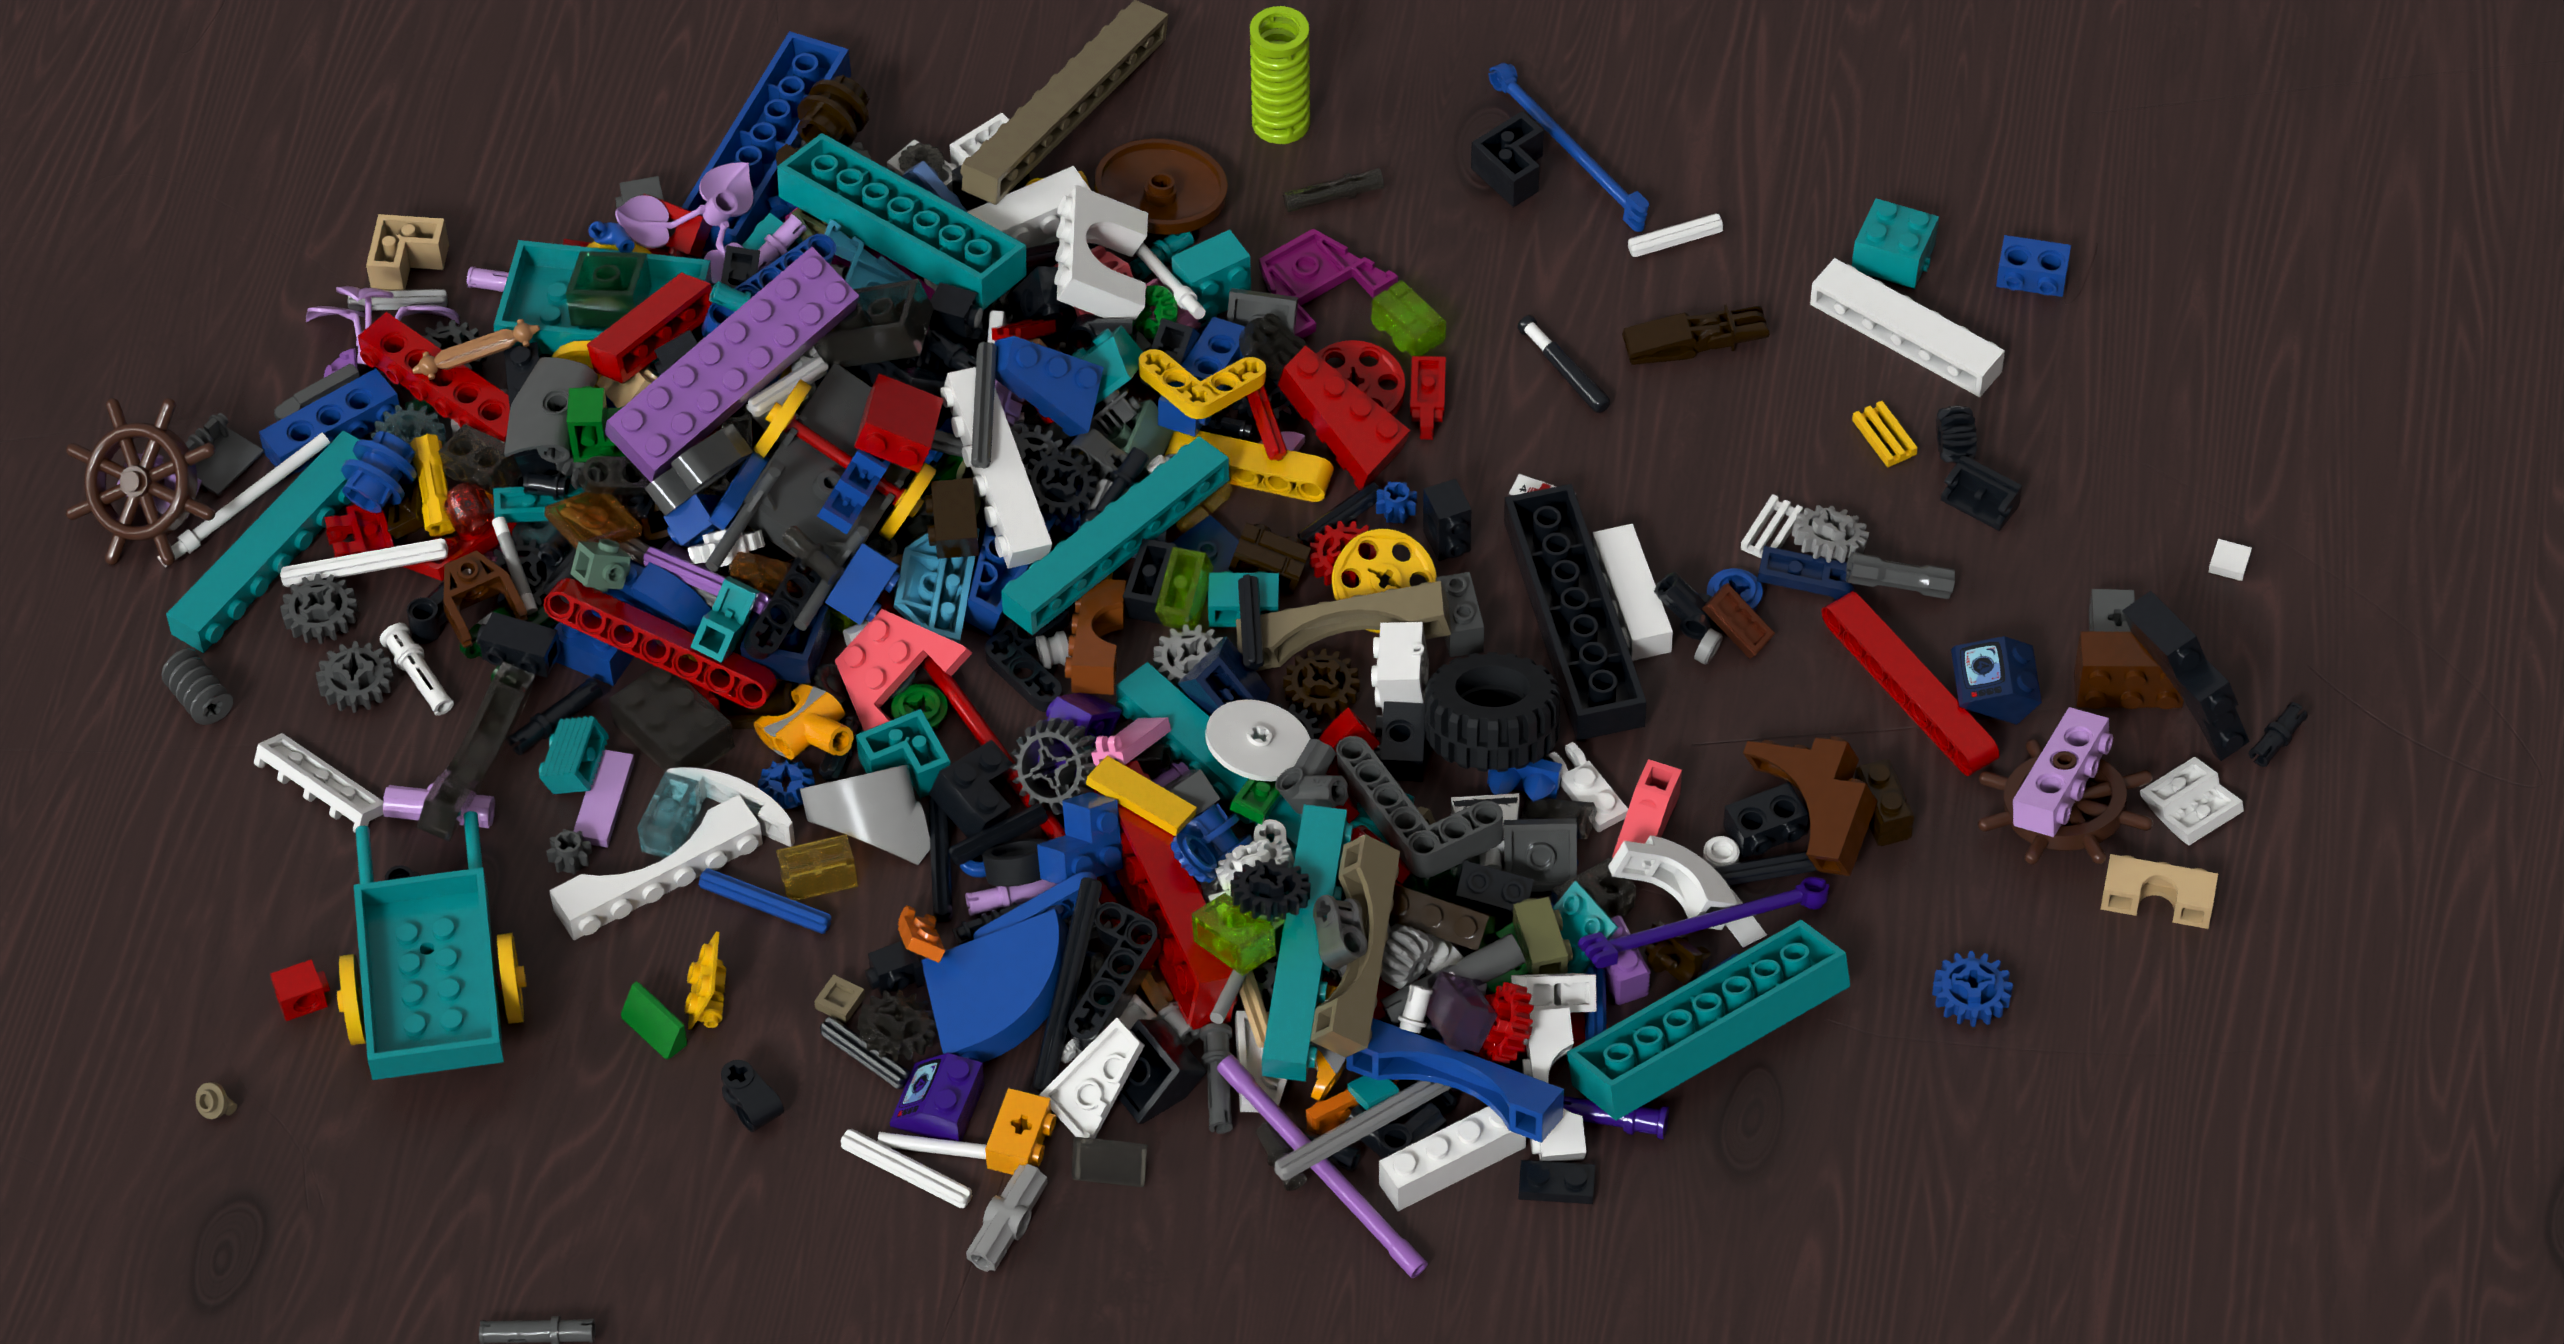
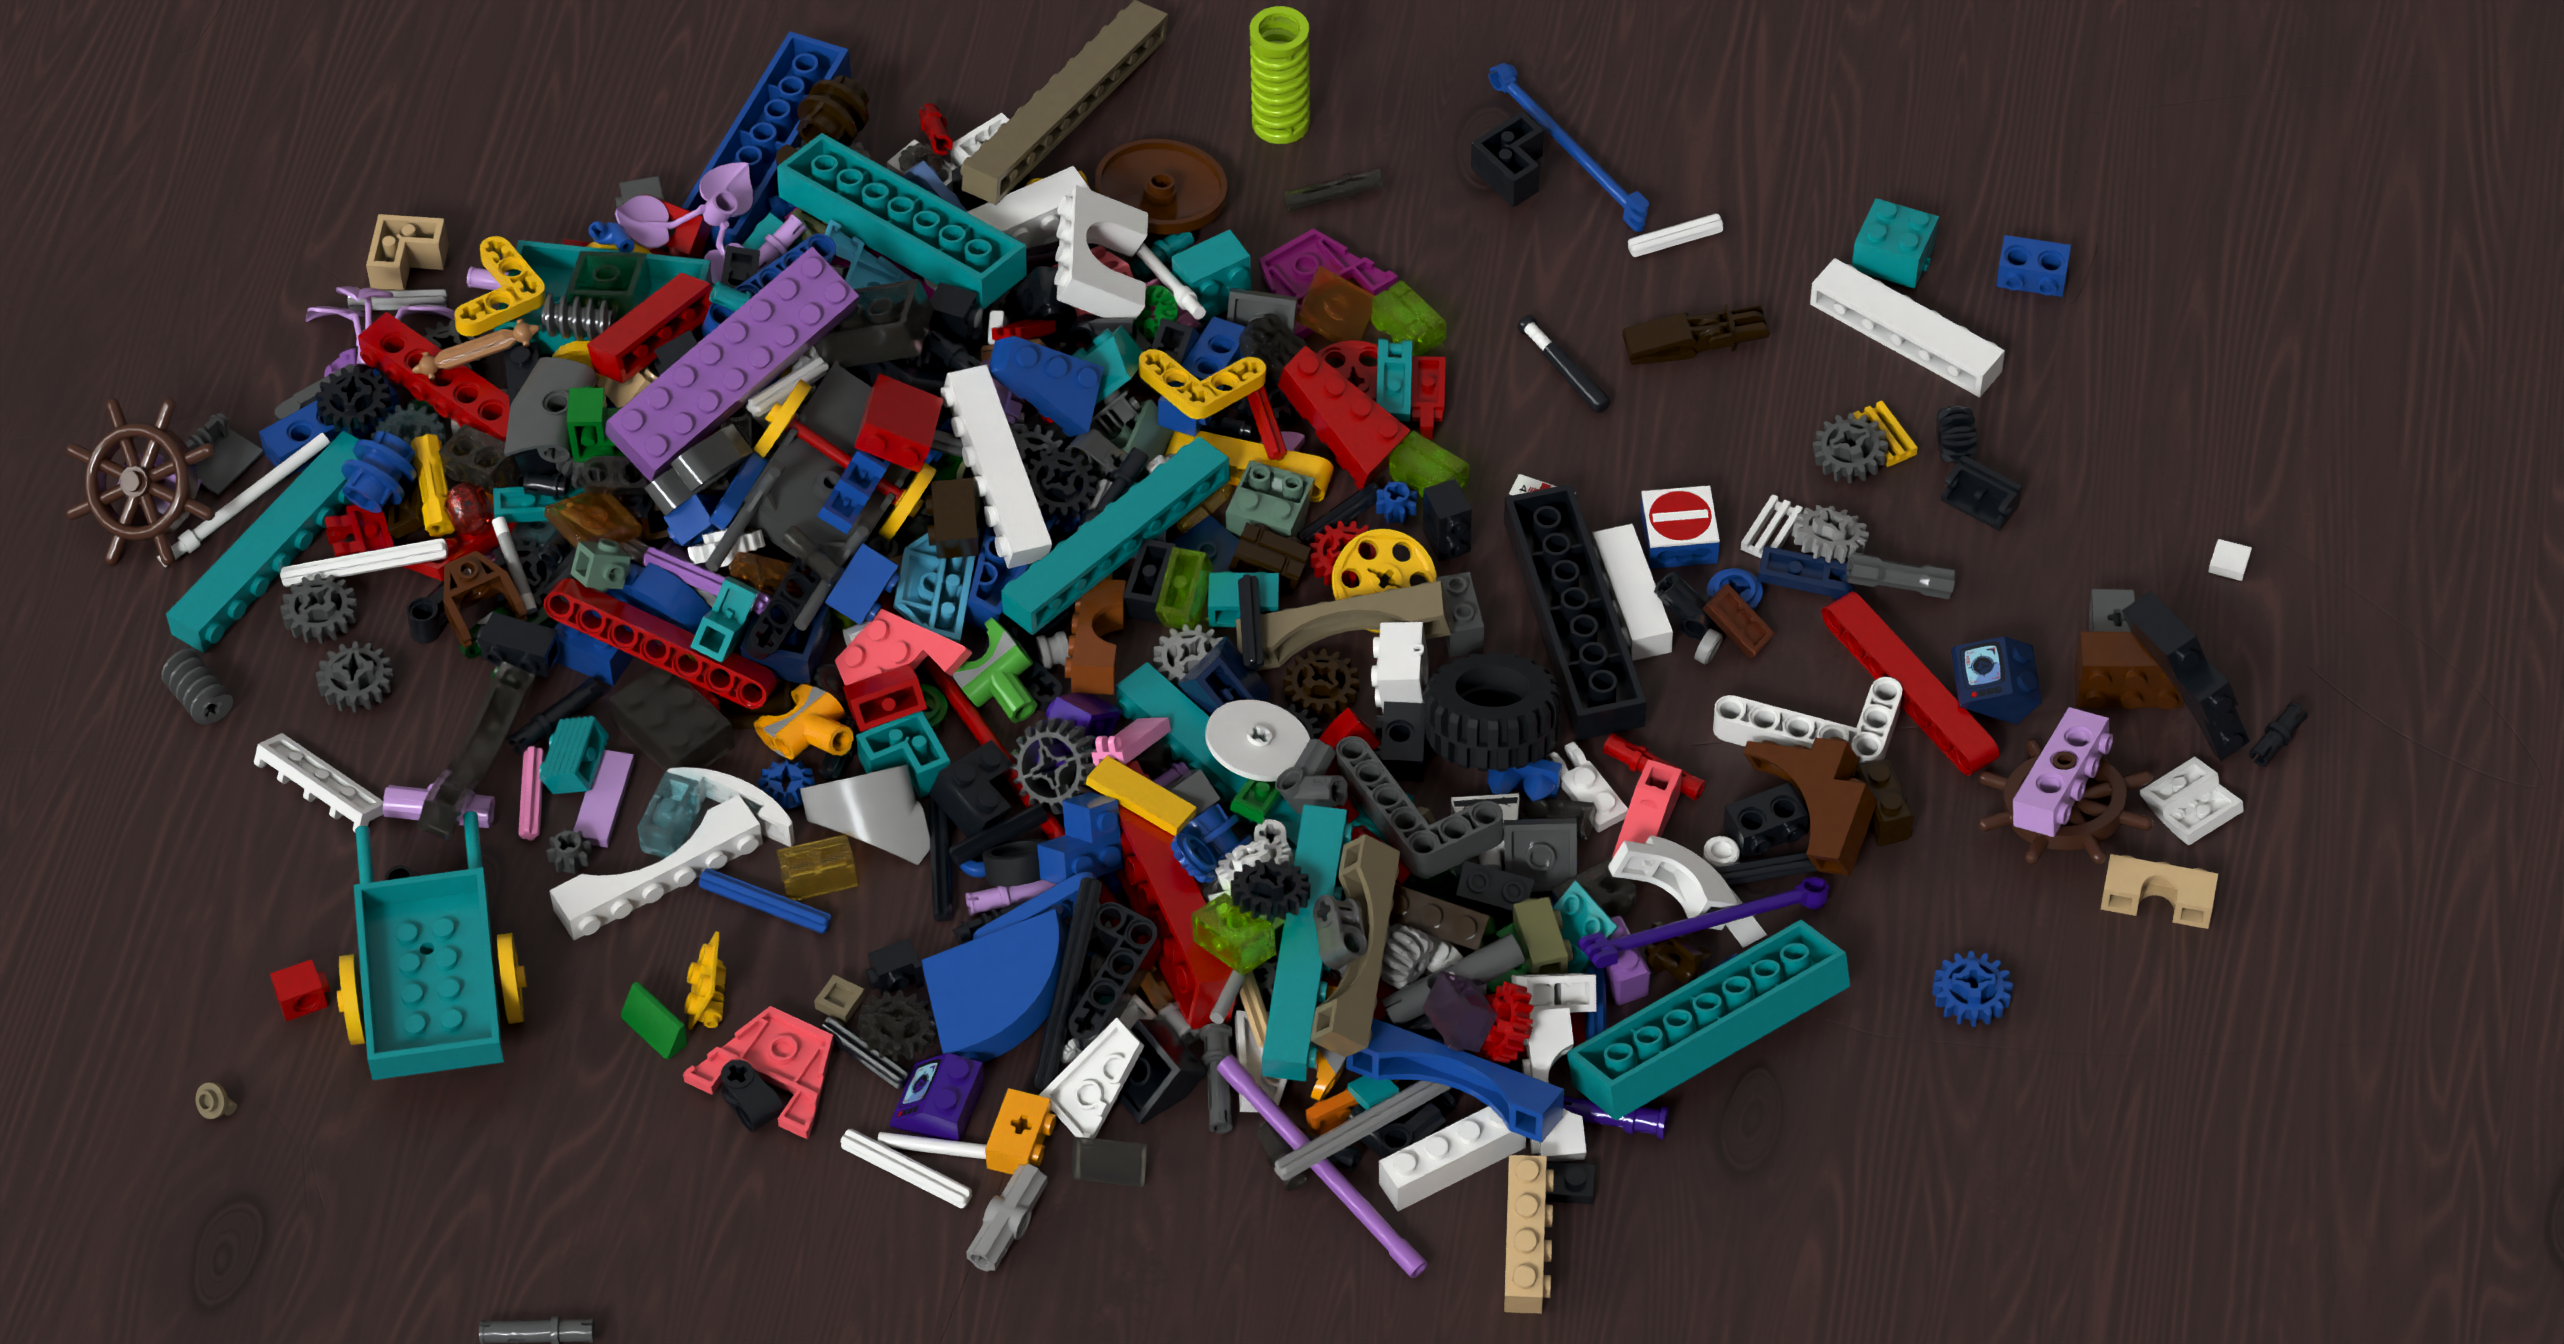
(353, 400): none -> black gear
(437, 697): white pin -> none
(478, 315): none -> yellow beam
(531, 794): none -> bright pink axle
(576, 318): none -> dark grey piece
(783, 1054): none -> coral wing
(884, 697): none -> red brick
(920, 934): orange hinge -> none
(935, 128): none -> red pin
(983, 405): dark grey axle -> none
(998, 675): none -> bright green connector
(1271, 499): none -> sand green slope
(1335, 307): none -> clear orange tile
(1394, 378): none -> teal plate
(1415, 1009): white pin -> none
(1425, 464): none -> clear neon green brick
(1525, 1234): none -> tan brick
(1637, 757): none -> red pin
(1679, 527): none -> piece
(1782, 725): none -> white beam
(1850, 448): none -> dark grey gear

